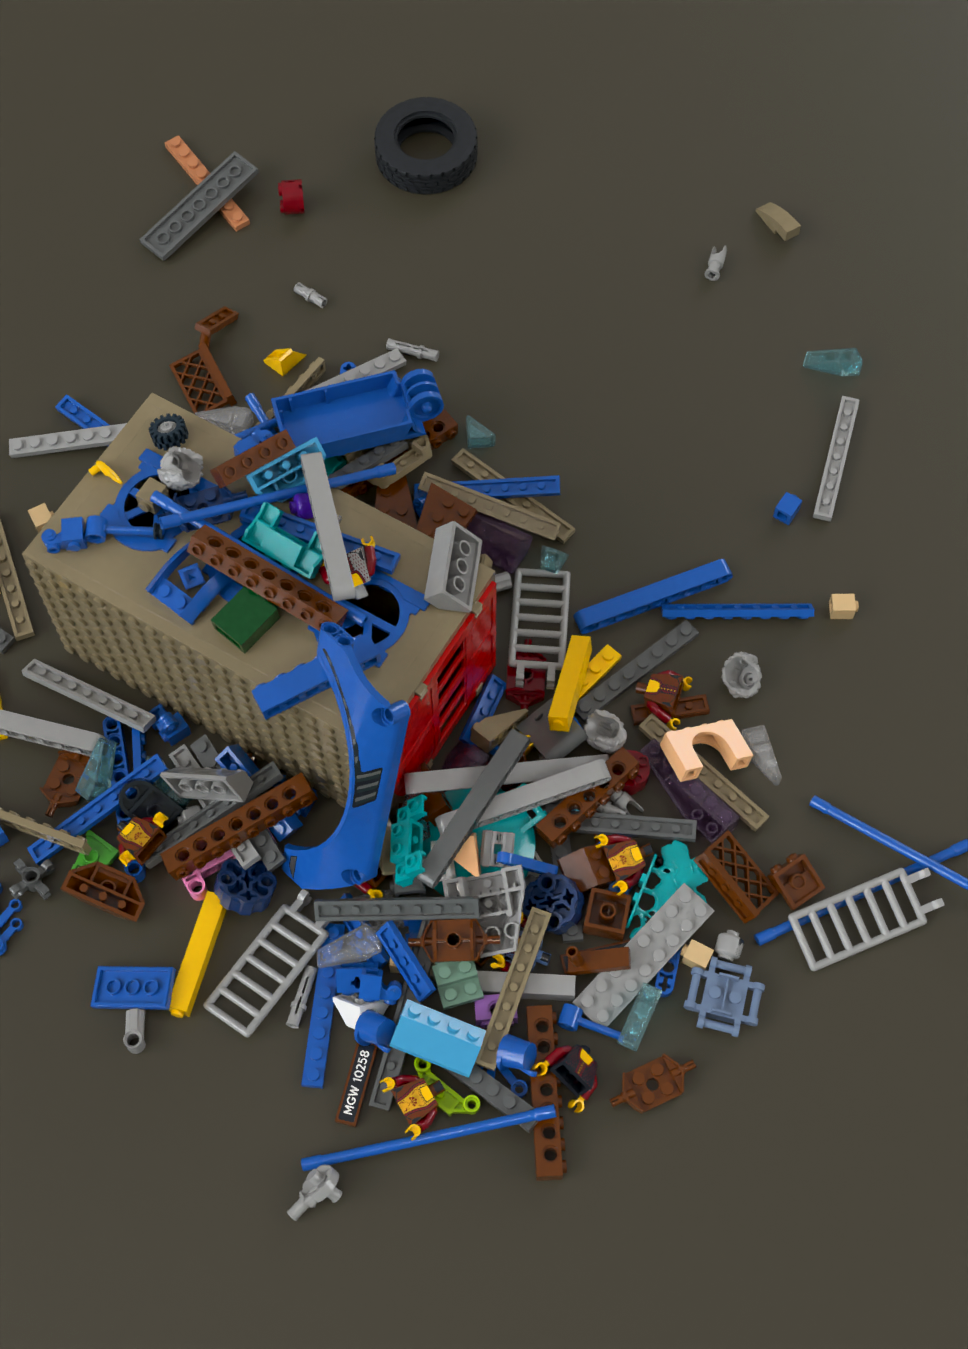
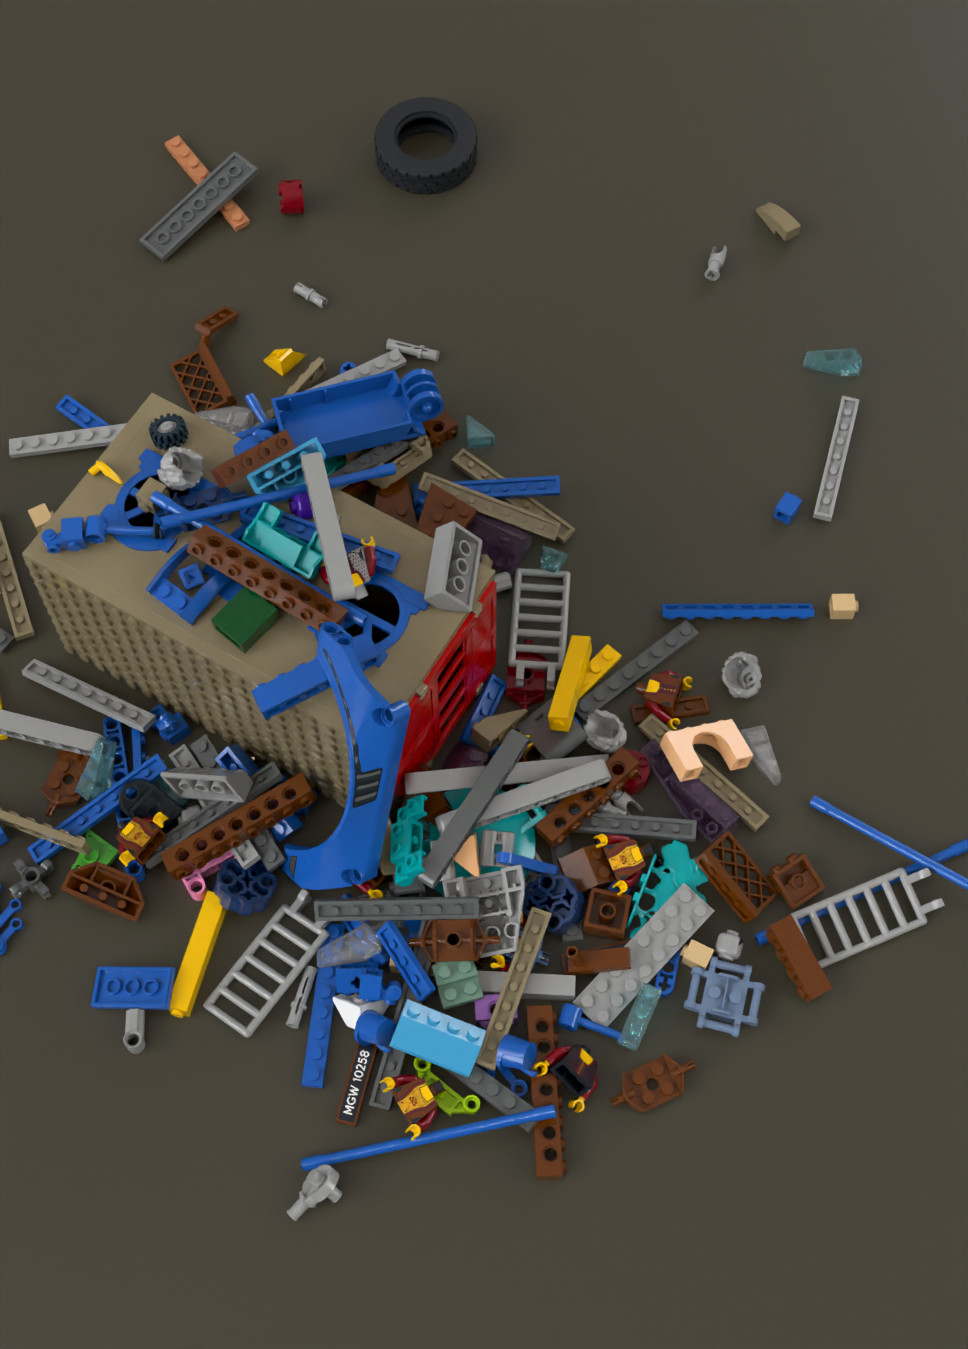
(652, 596): blue beam -> none
(797, 958): none -> reddish brown brick

